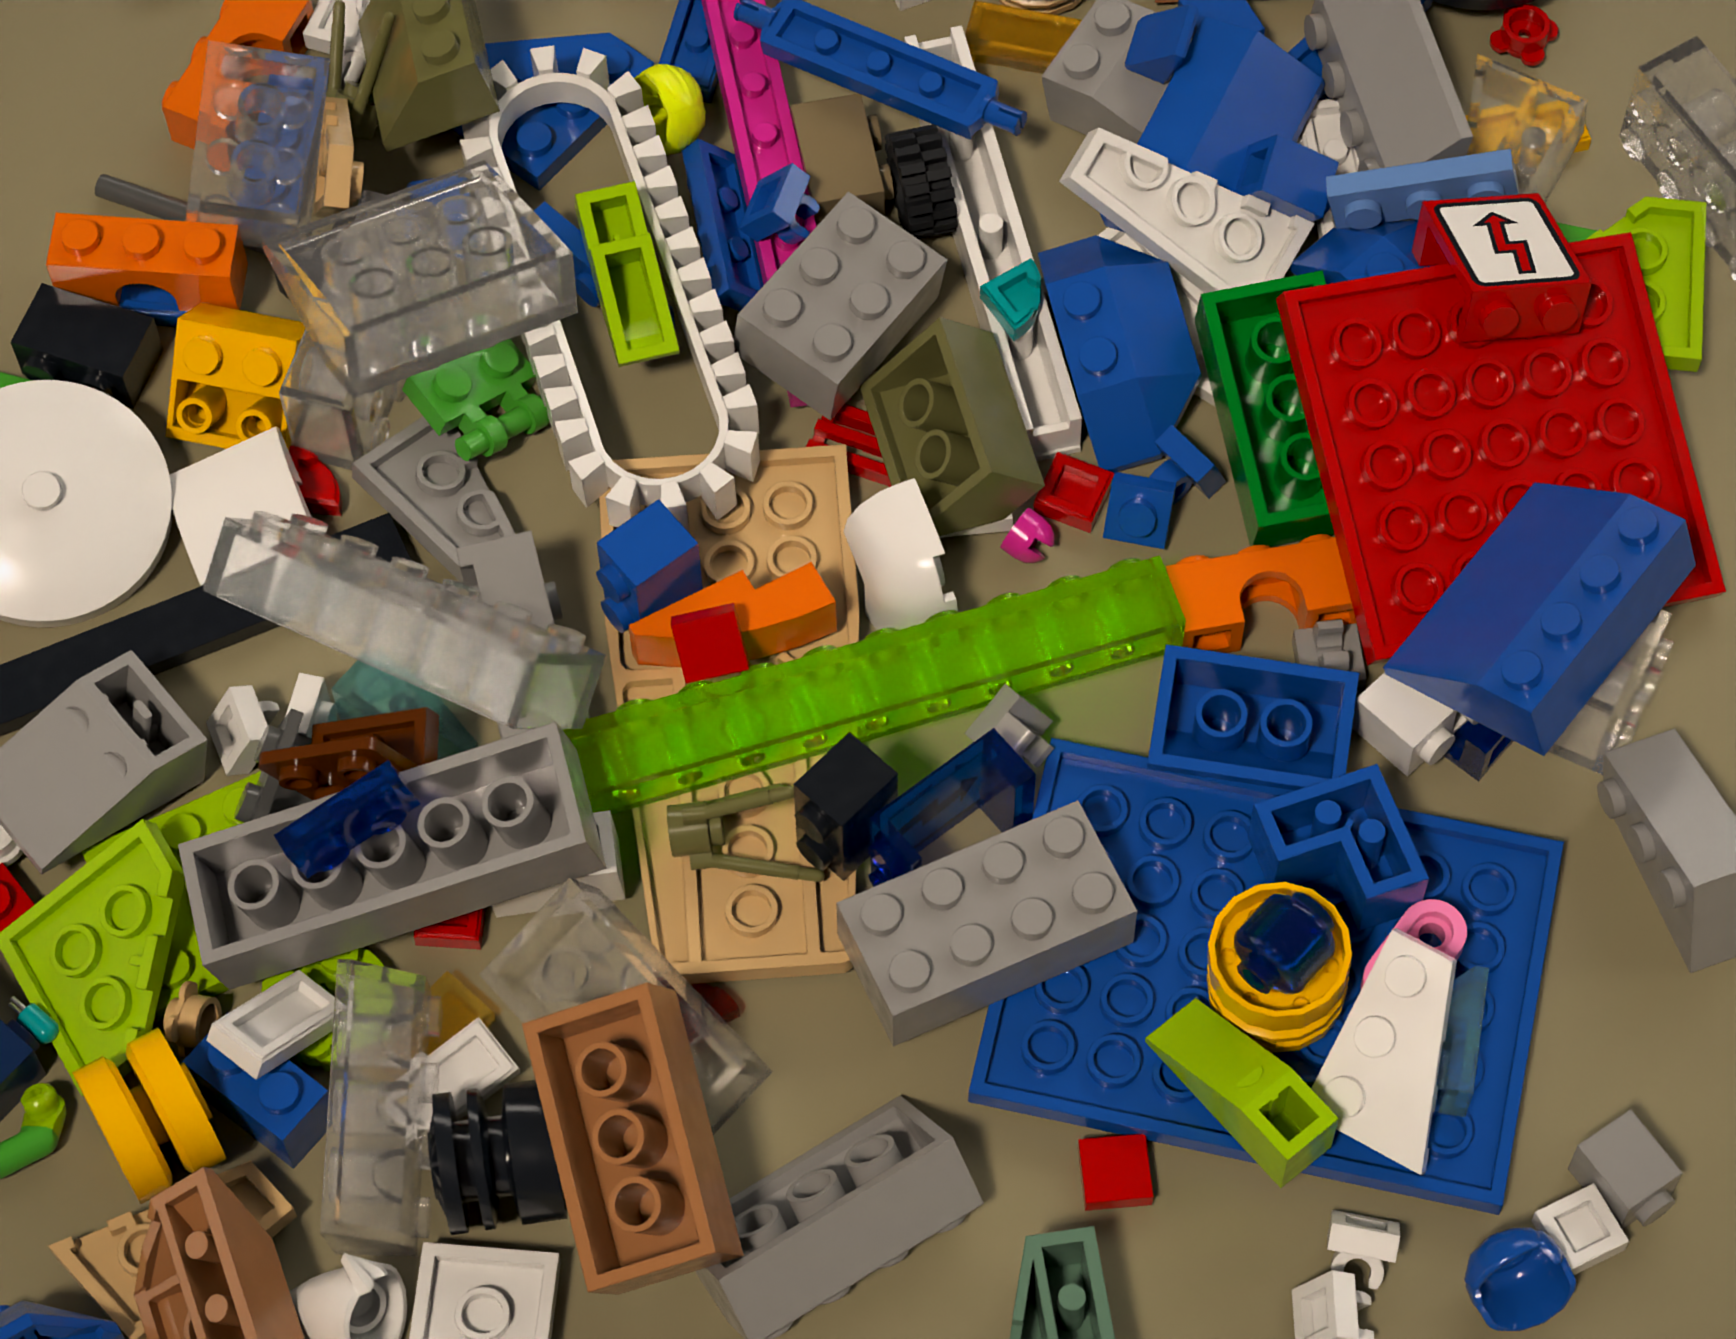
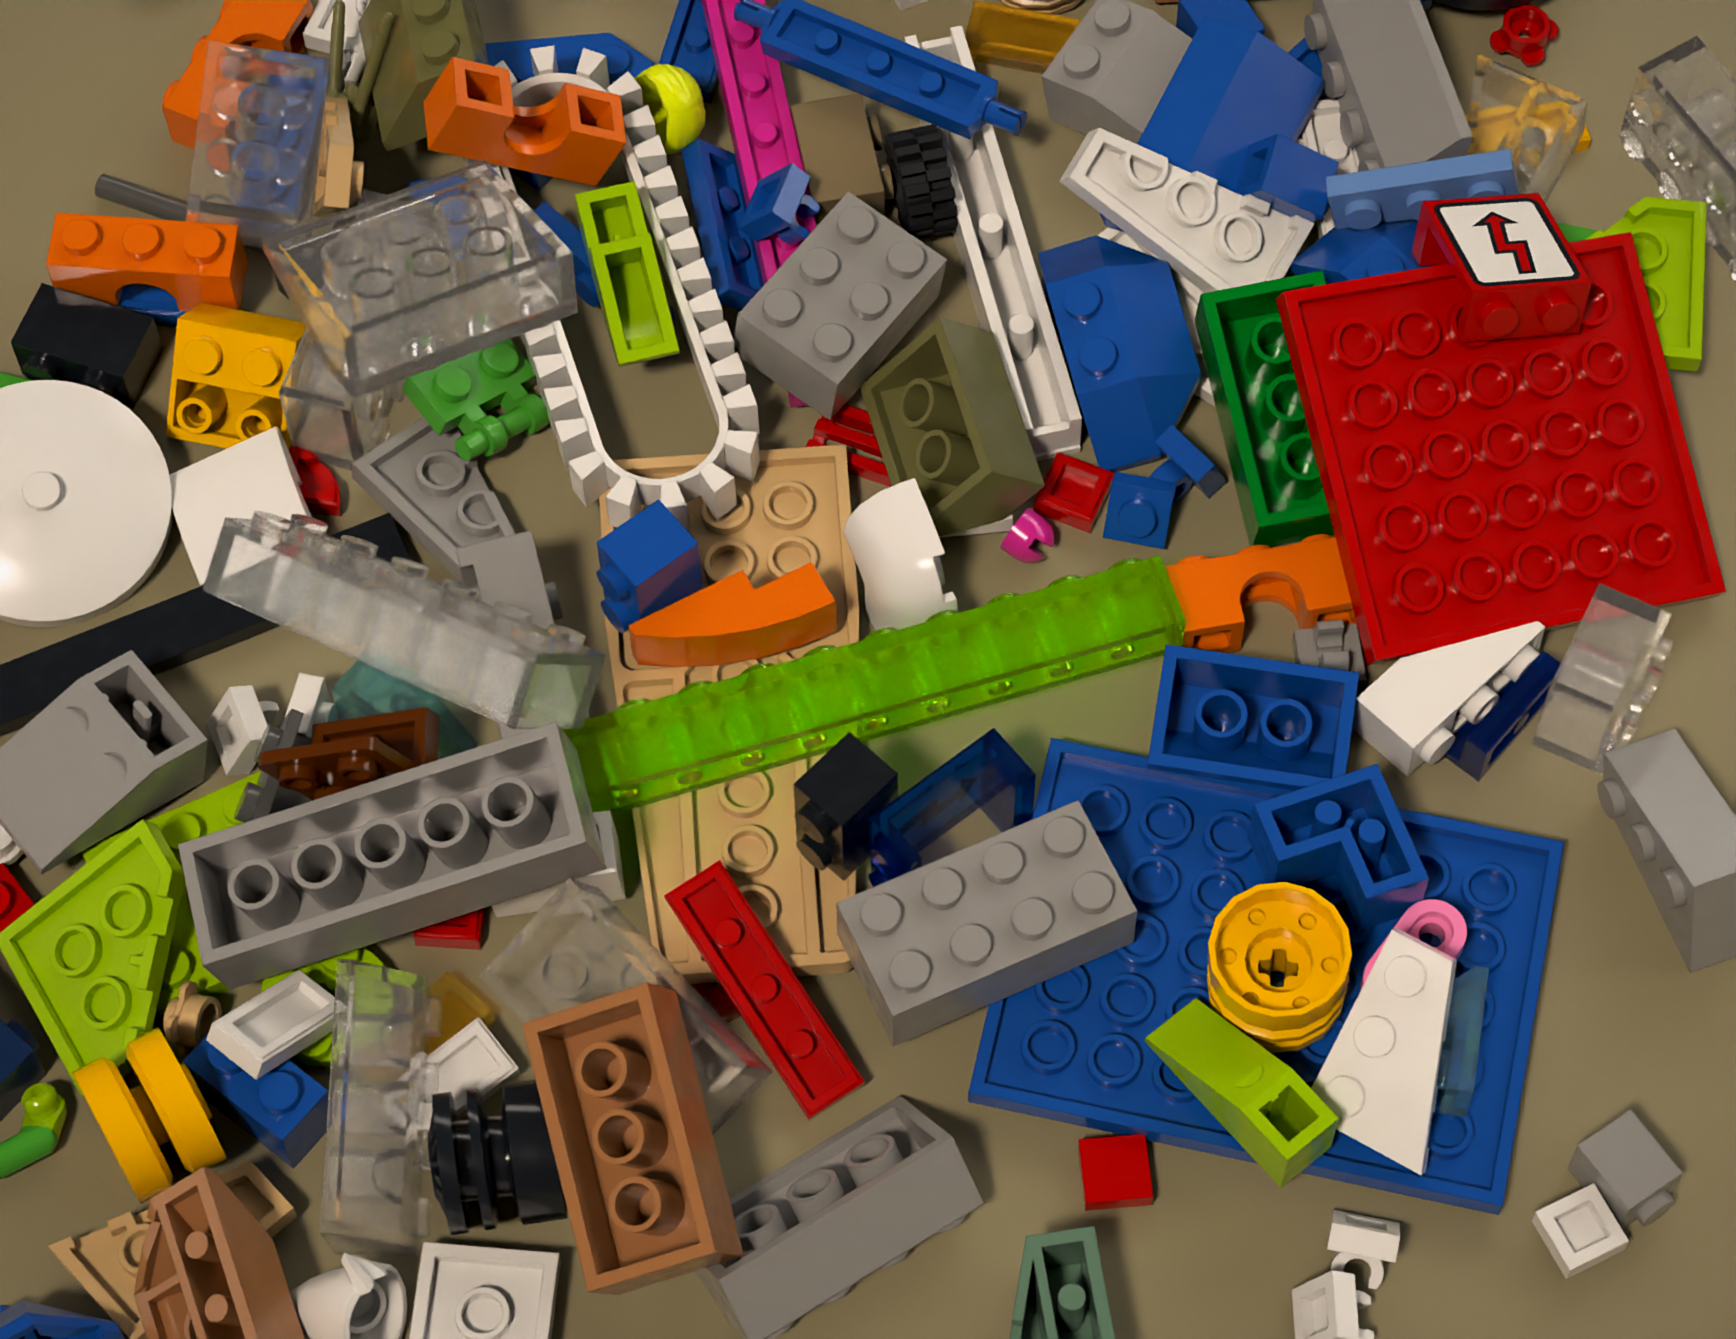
(35, 1021): teal piece -> none
(347, 819): clear blue plate -> none
(566, 138): none -> orange arch
(700, 826): olive plant -> none
(709, 643): red tile -> none
(764, 990): none -> red tile
(1014, 298): teal tile -> none
(1017, 723): light grey tile -> none
(1161, 42): blue slope -> none
(1284, 943): clear blue head -> none
(1518, 1279): blue hair -> none
(1546, 610): blue slope -> none

